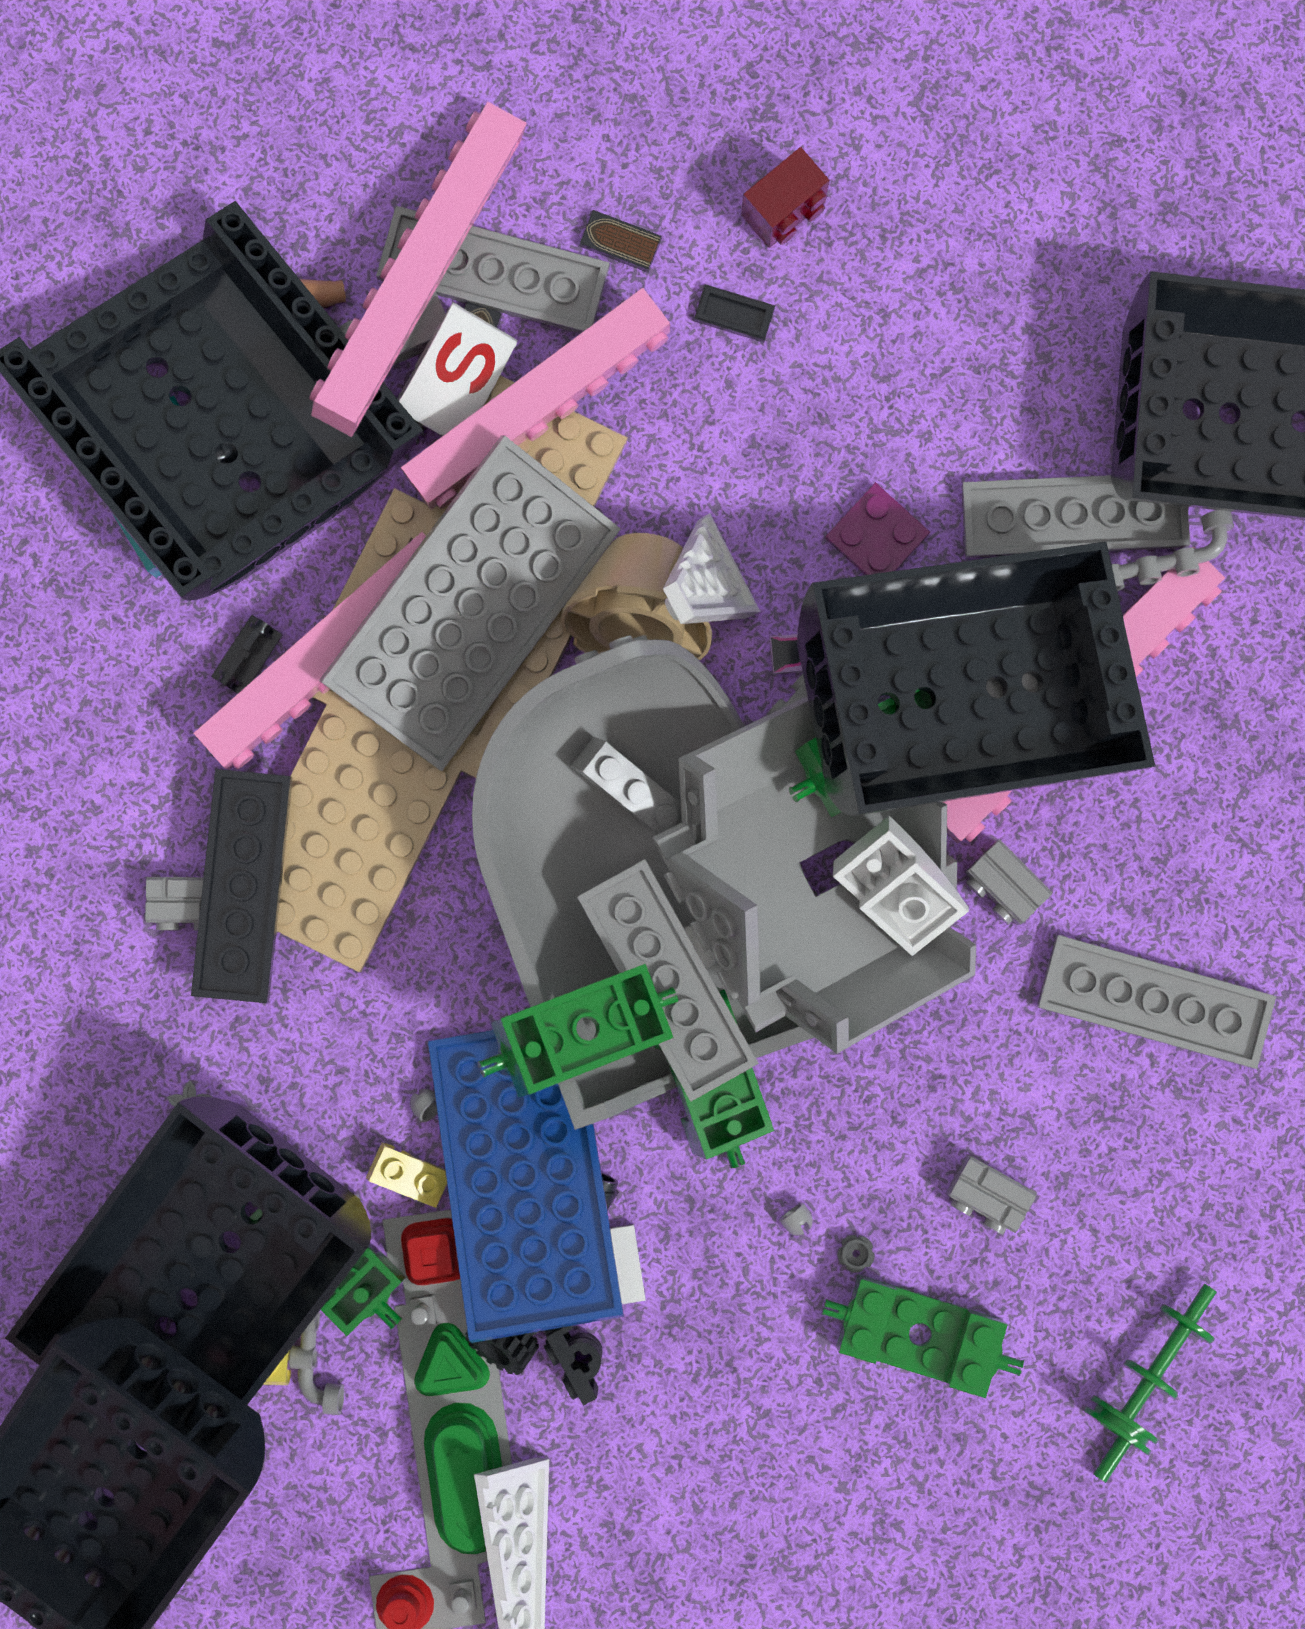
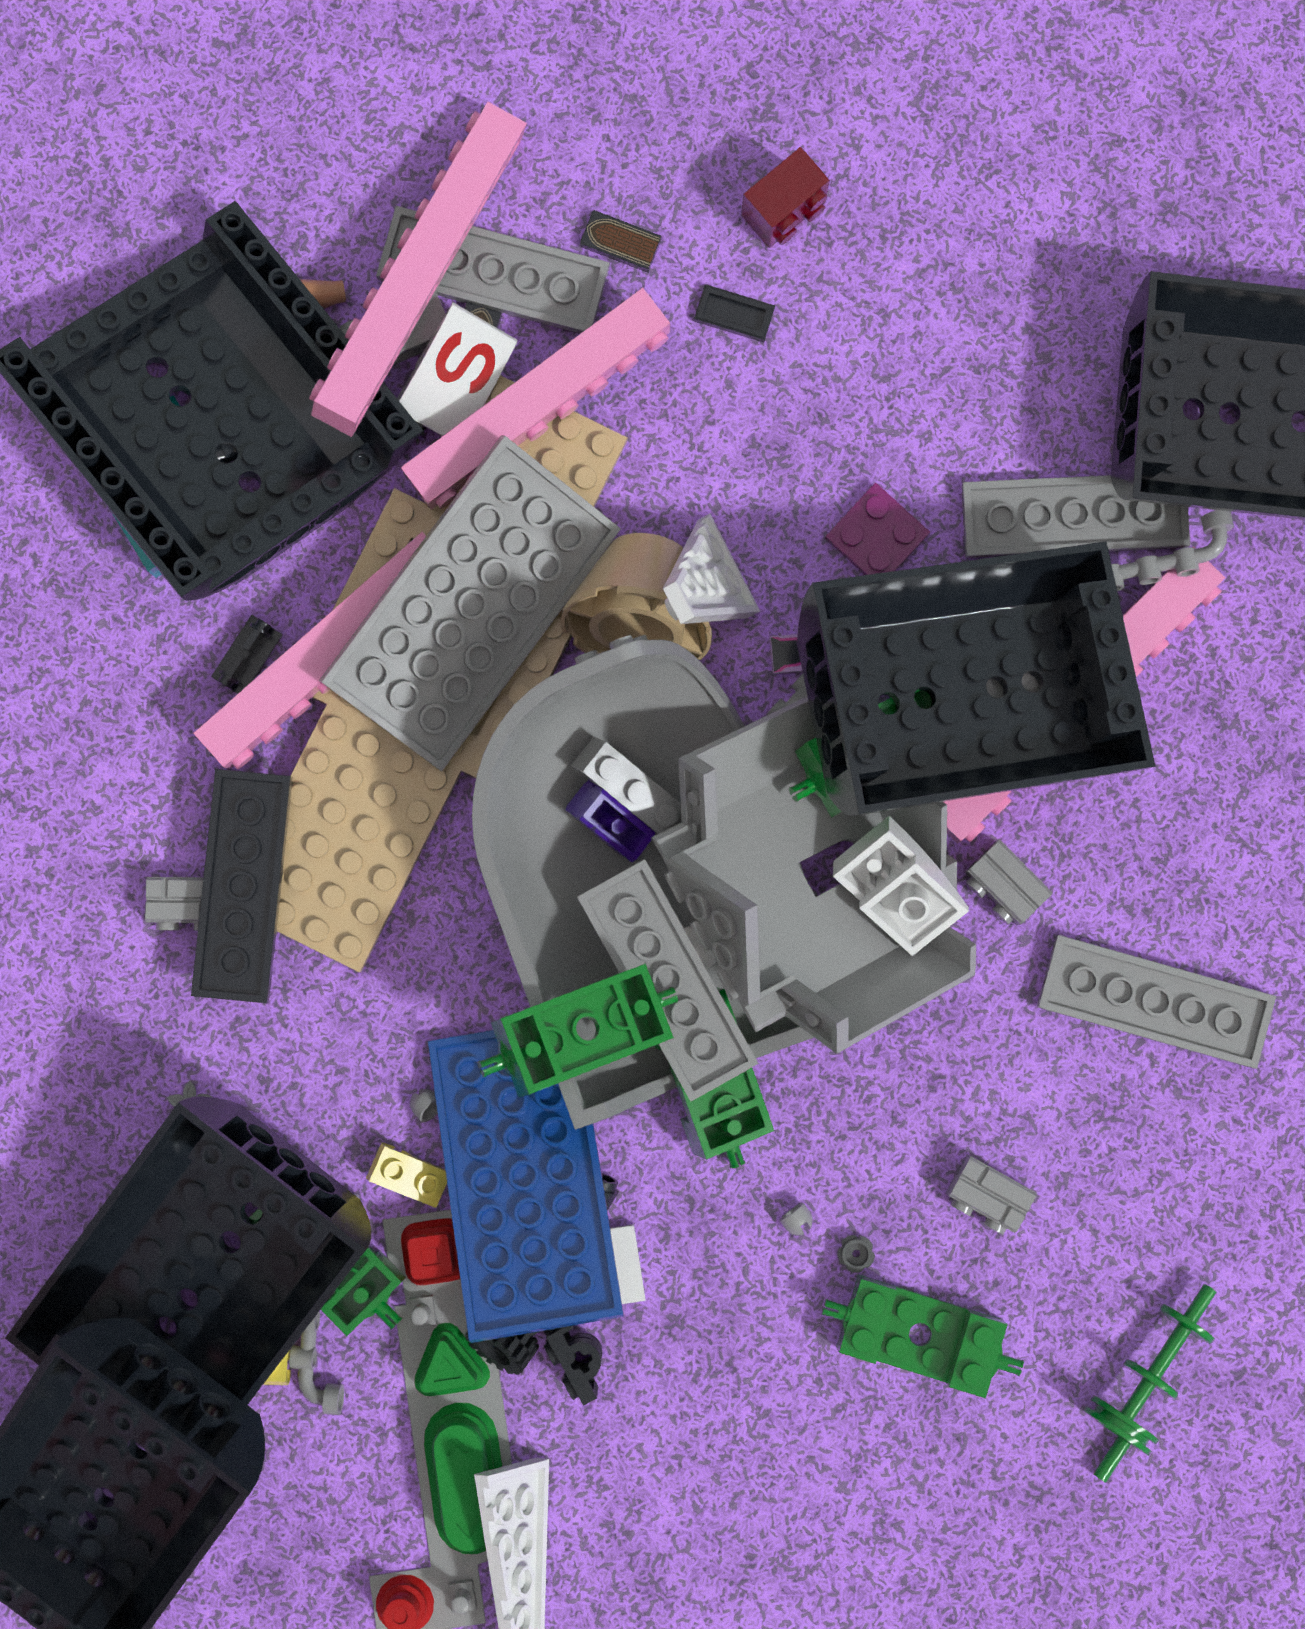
(610, 821): none -> dark purple brick

